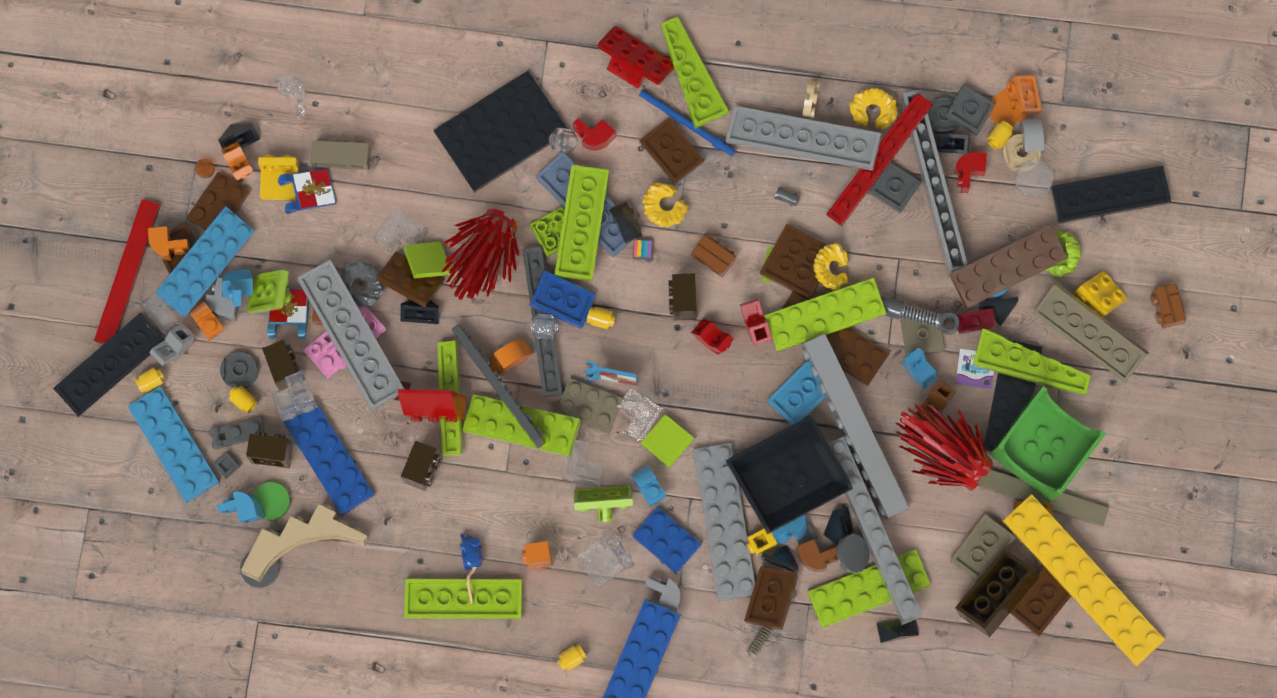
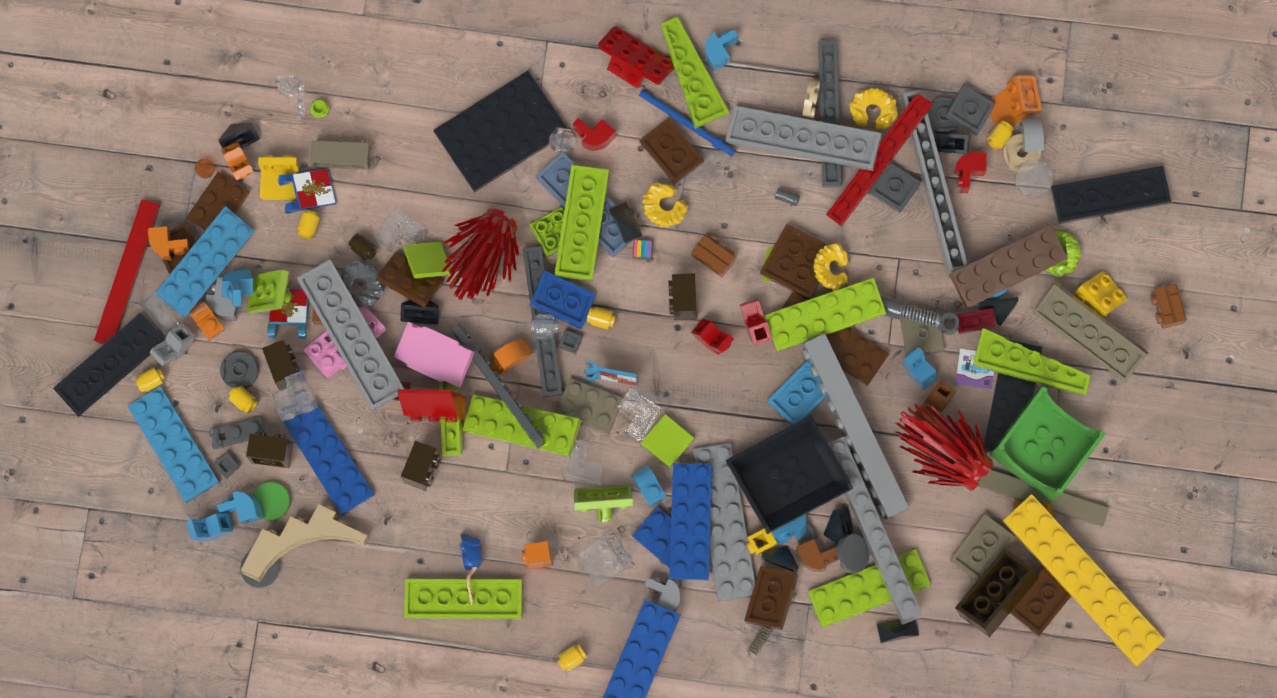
(210, 527): none -> dark azure brick
(308, 225): none -> yellow brick
(319, 109): none -> lime plate
(362, 247): none -> dark brown brick
(434, 354): none -> bright pink piece
(570, 341): none -> dark grey tile
(690, 522): none -> blue plate
(715, 48): none -> dark azure brick
(829, 102): none -> dark grey plate

